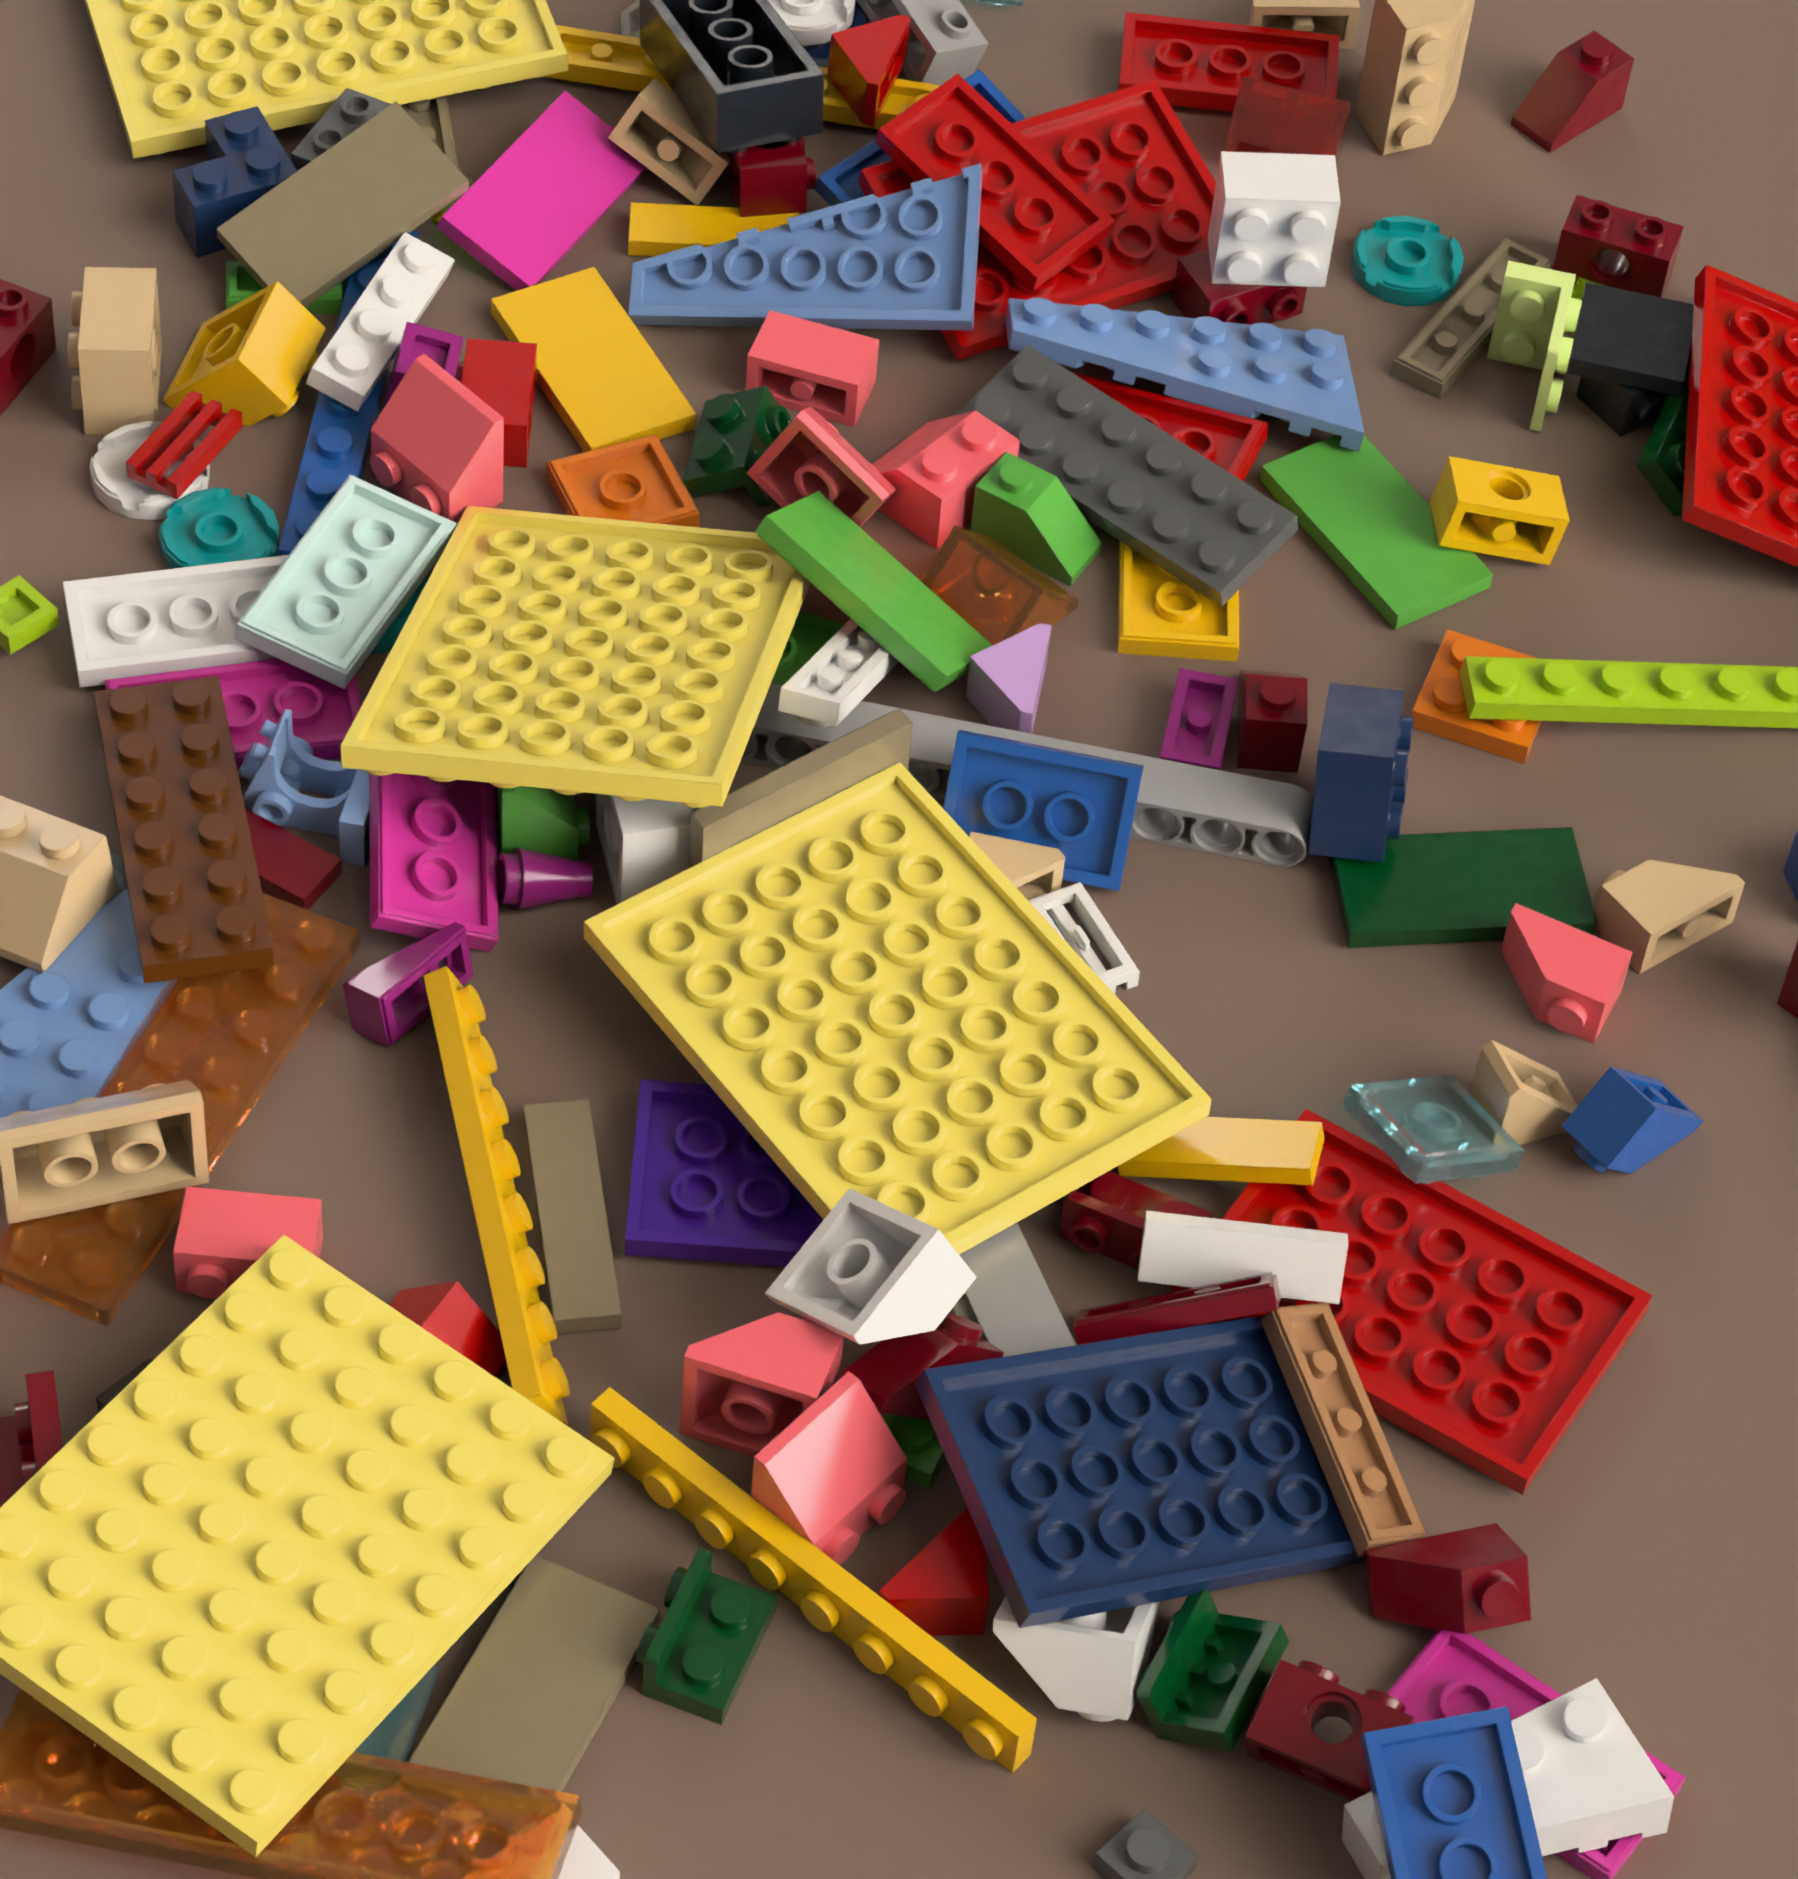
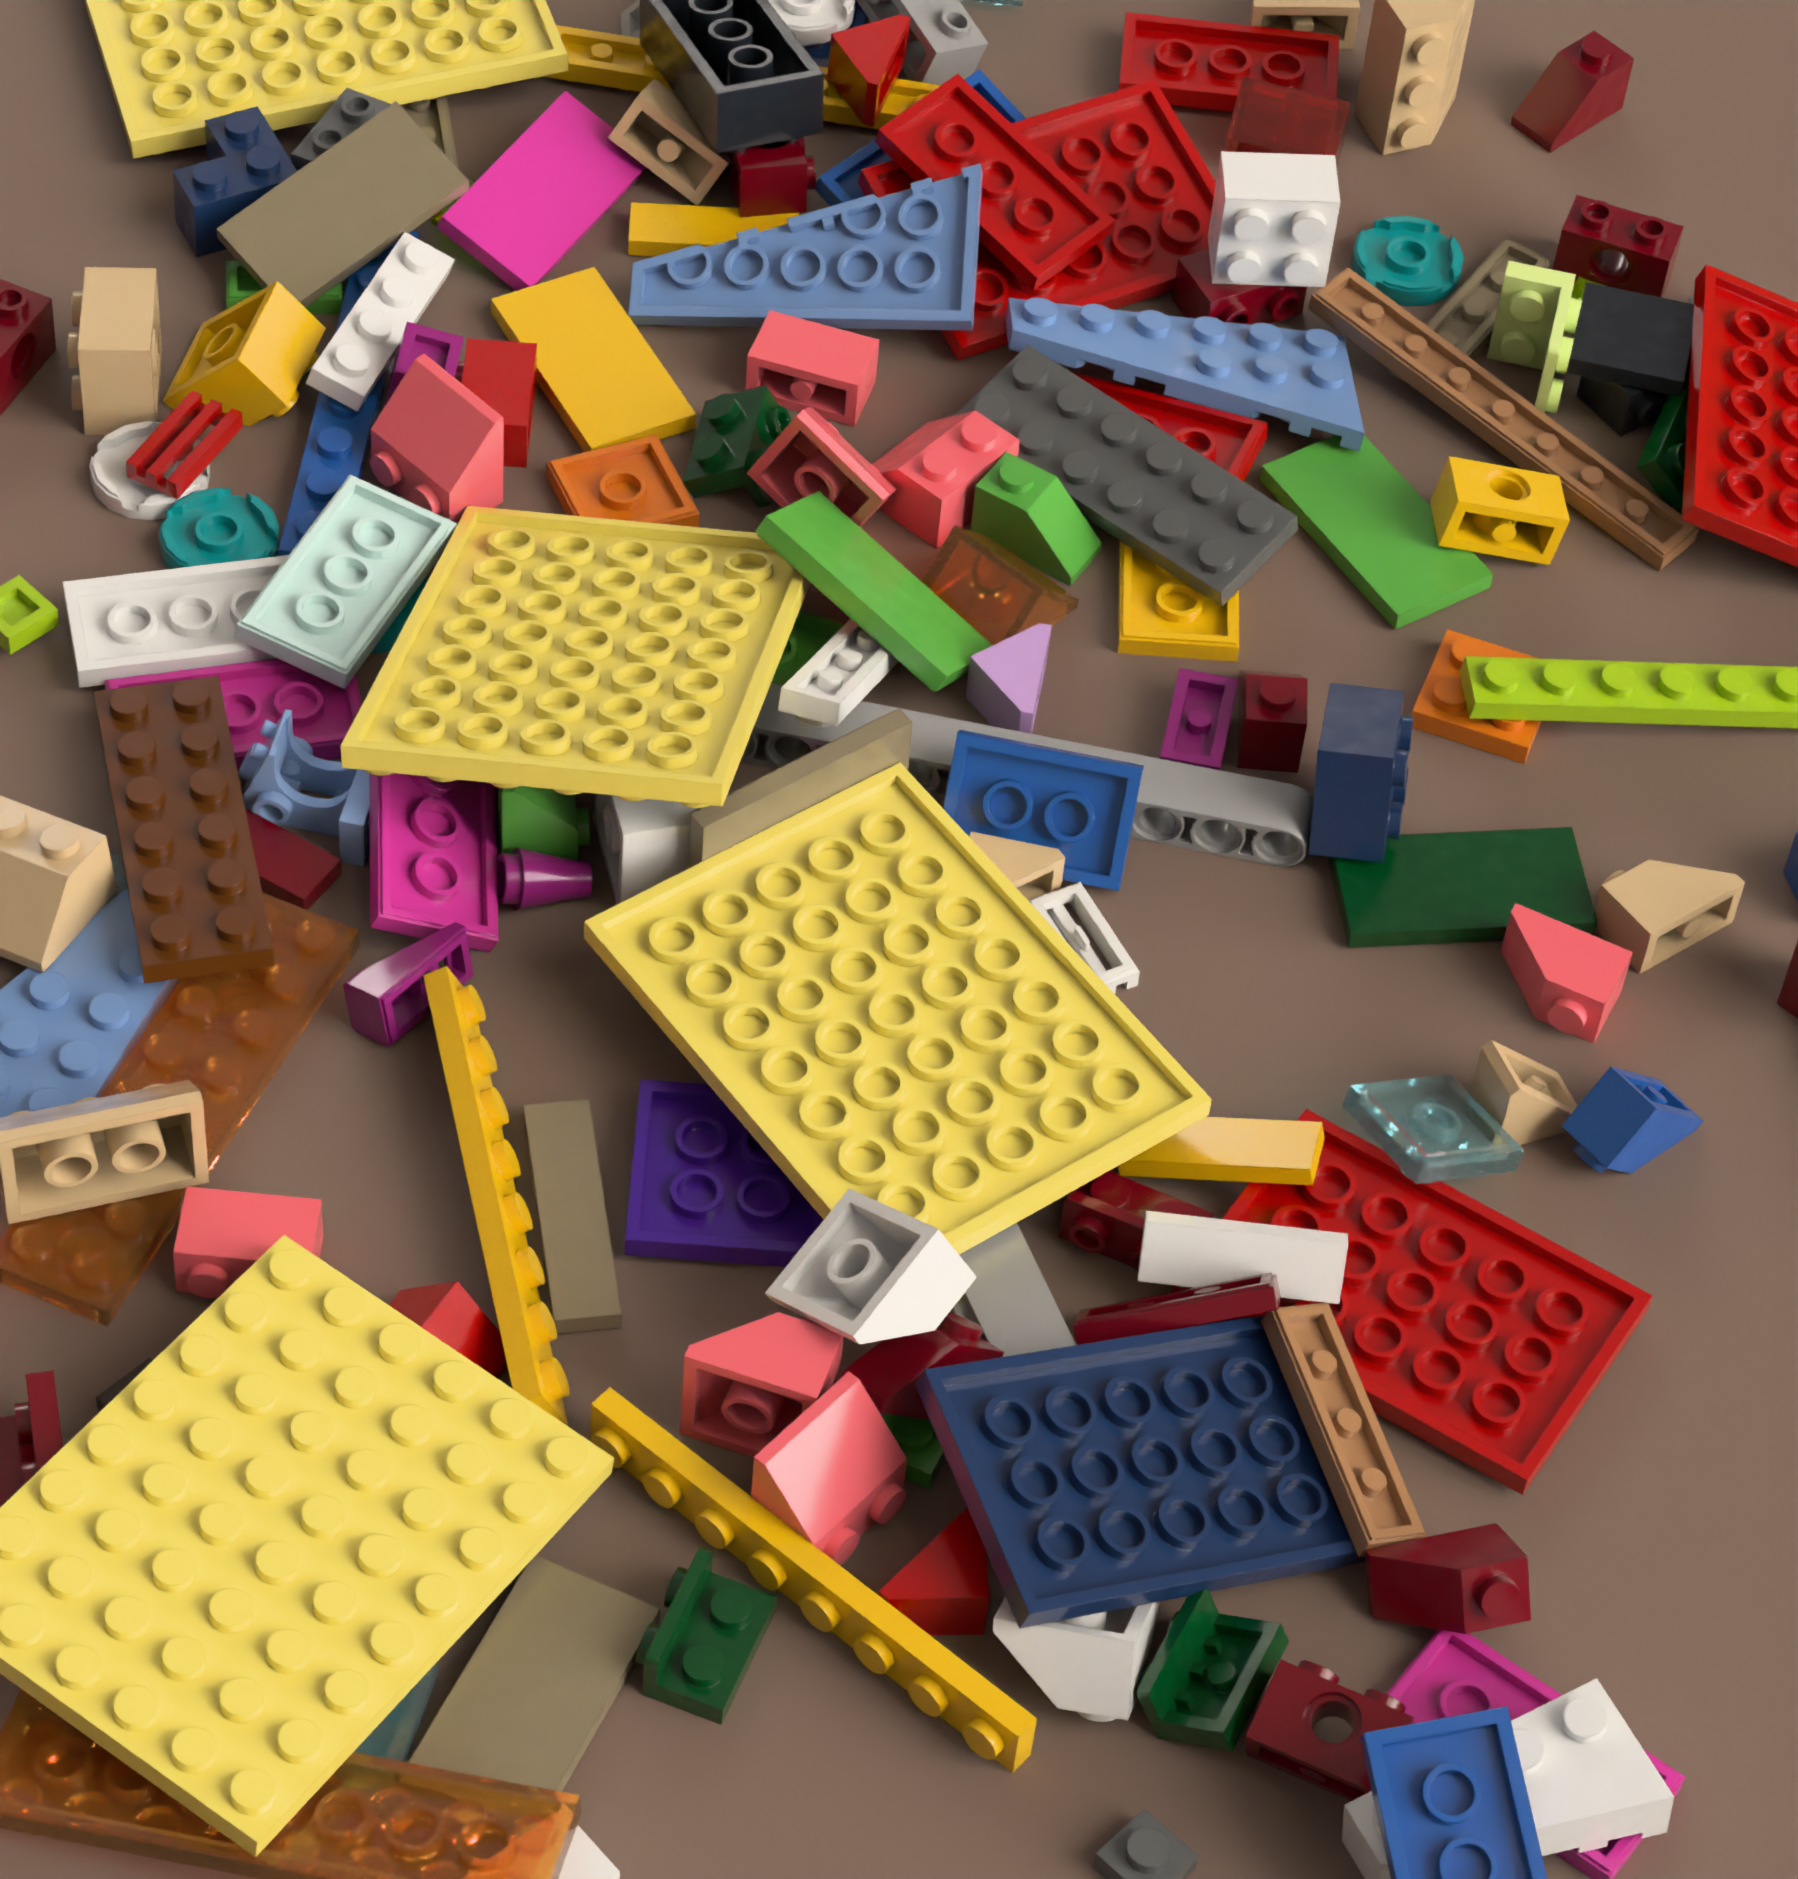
(1503, 418): none -> medium nougat tile

